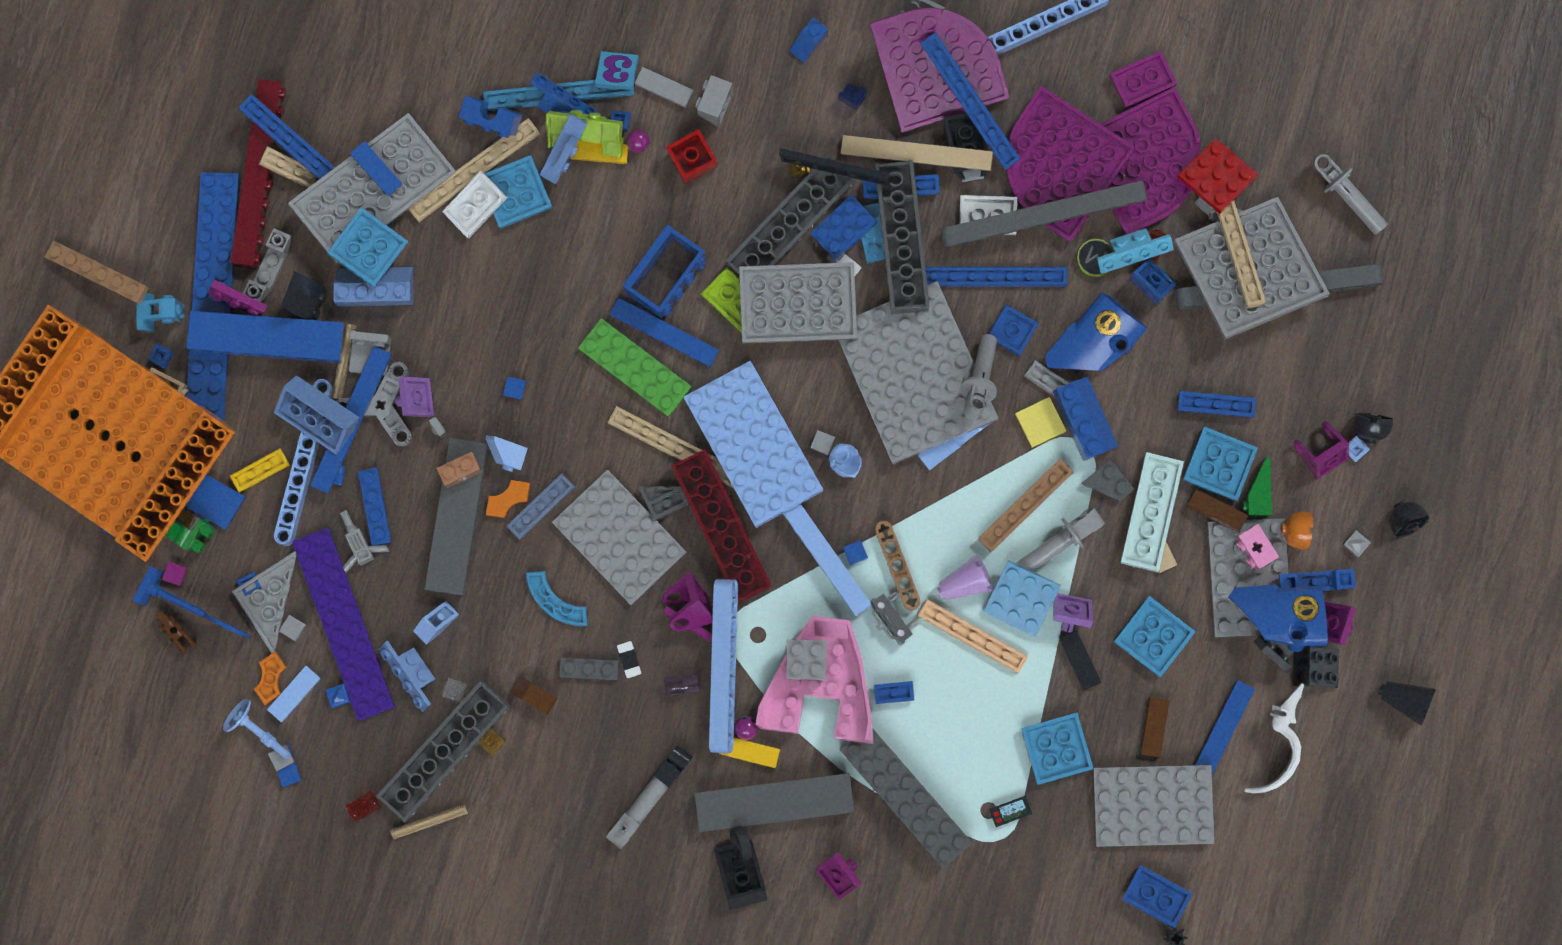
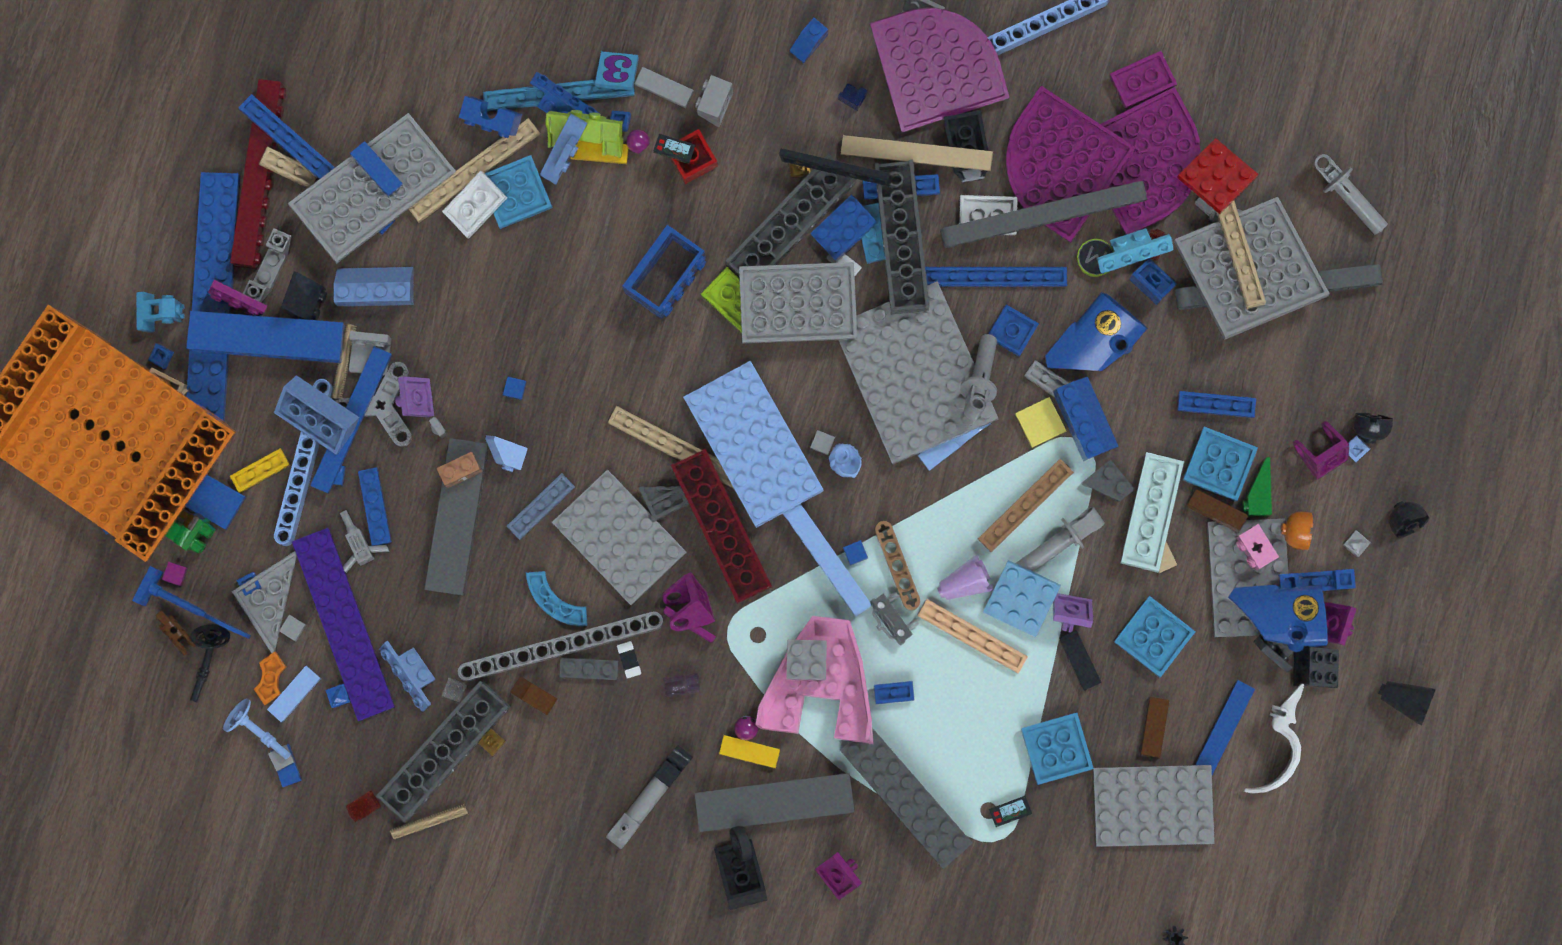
(96, 272): medium nougat plate -> none
(210, 643): none -> black dish
(367, 247): dark azure plate -> none
(435, 622): light blue slope -> none
(500, 505): orange tile -> none
(552, 652): none -> light grey beam
(635, 367): bright green plate -> none
(664, 332): blue tile -> none
(674, 148): none -> tile
(723, 666): light blue beam -> none
(969, 100): blue tile -> none
(1157, 896): blue plate -> none

